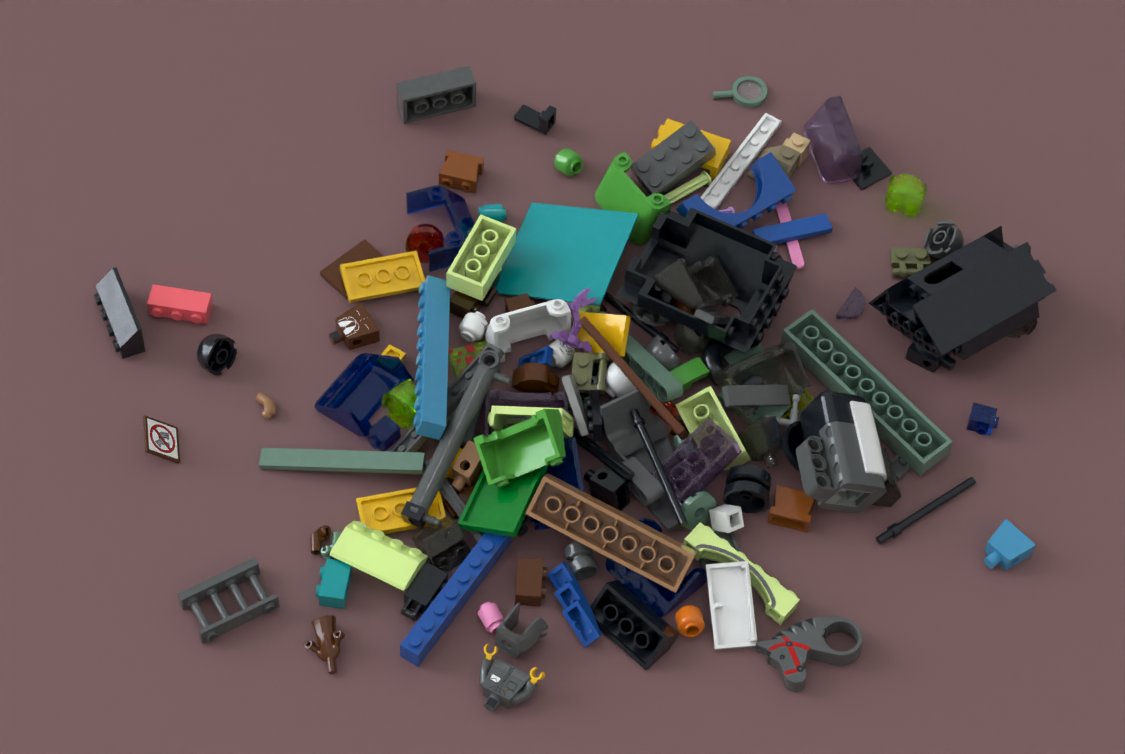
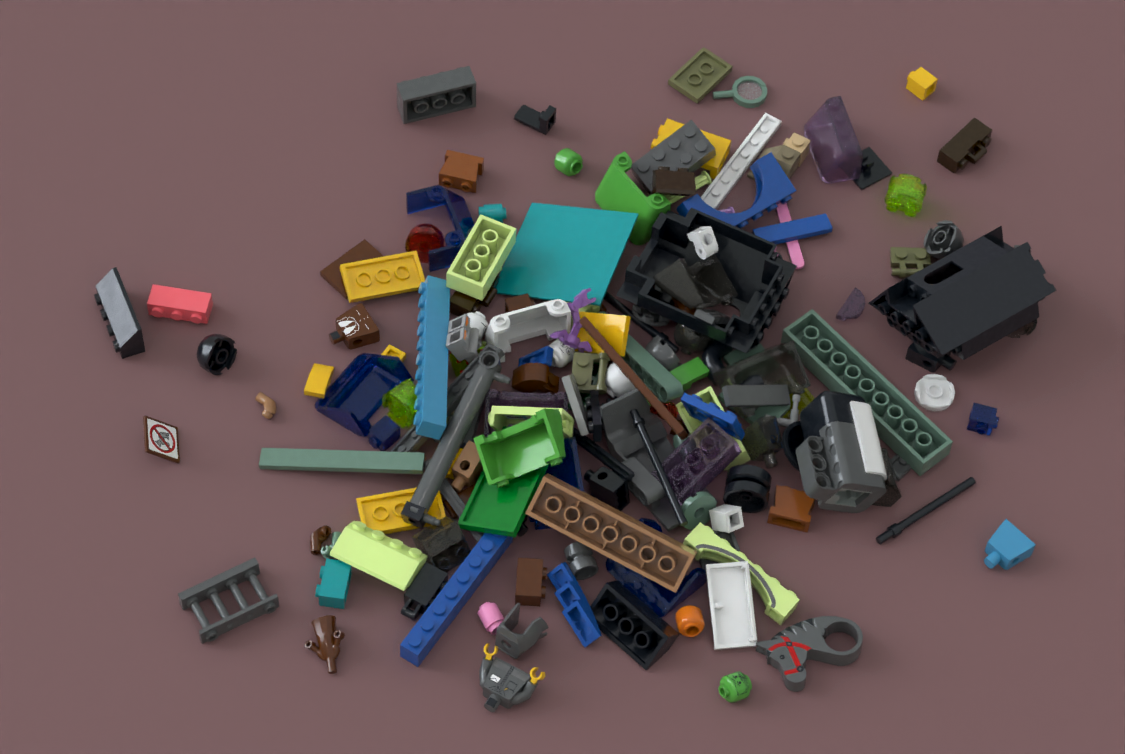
(318, 380): none -> yellow slope
(462, 339): none -> light grey hips
(673, 182): none -> dark brown slope
(700, 75): none -> olive plate
(701, 411): none -> blue plate
(704, 241): none -> white leg
(735, 687): none -> bright green head
(921, 83): none -> yellow brick
(934, 392): none -> white tile
(960, 148): none -> dark brown piece

